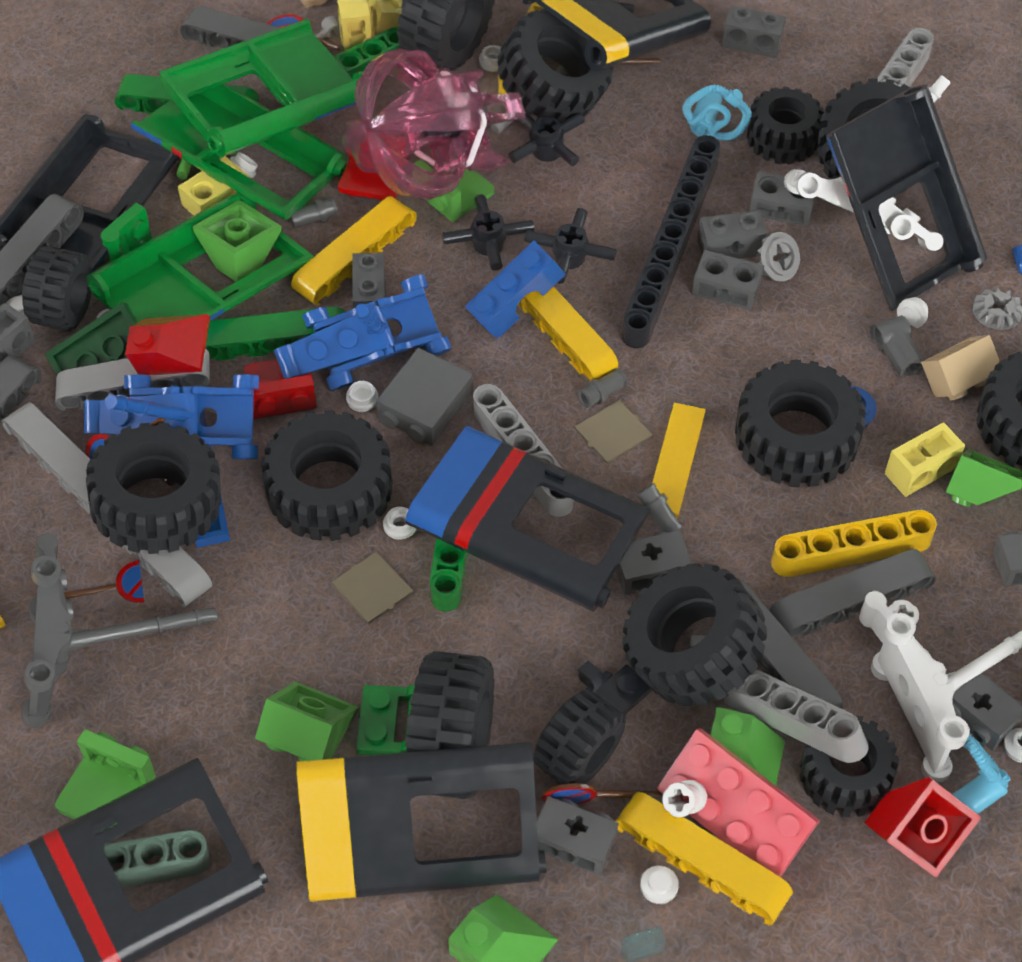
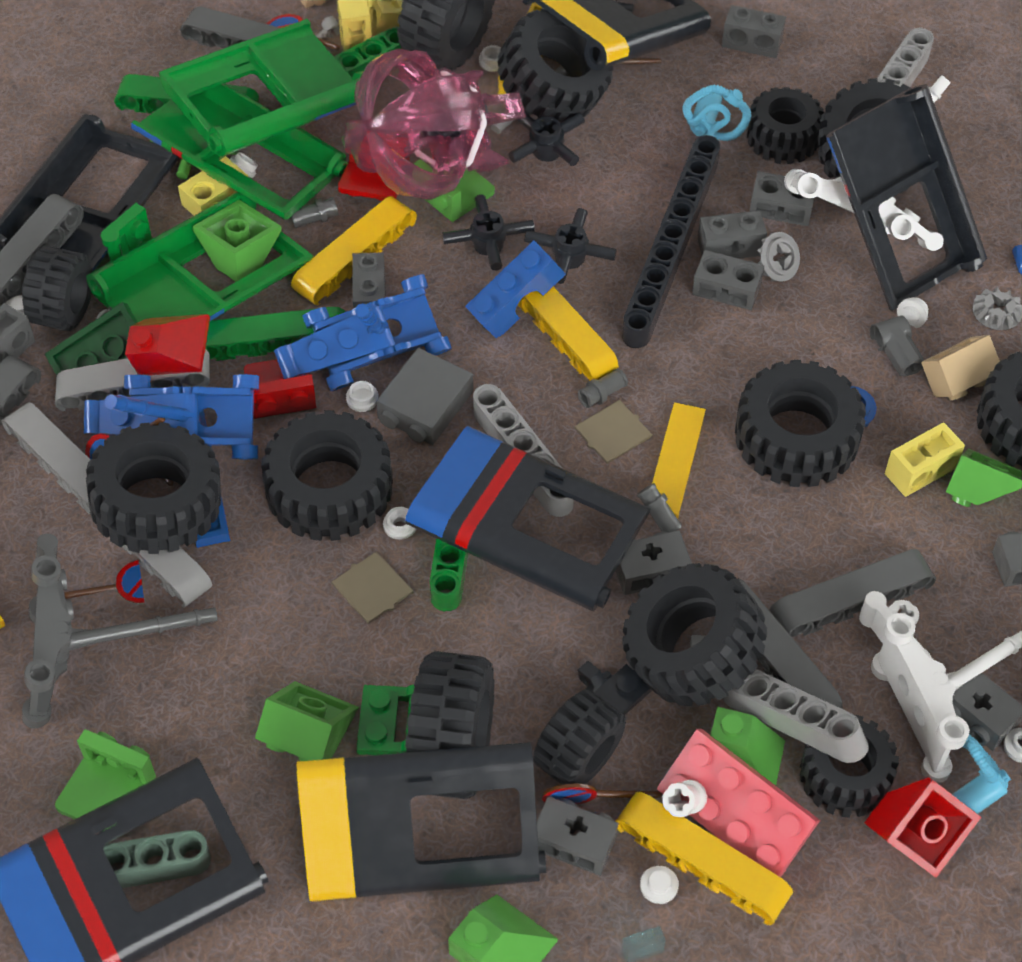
(867, 536): yellow beam -> none

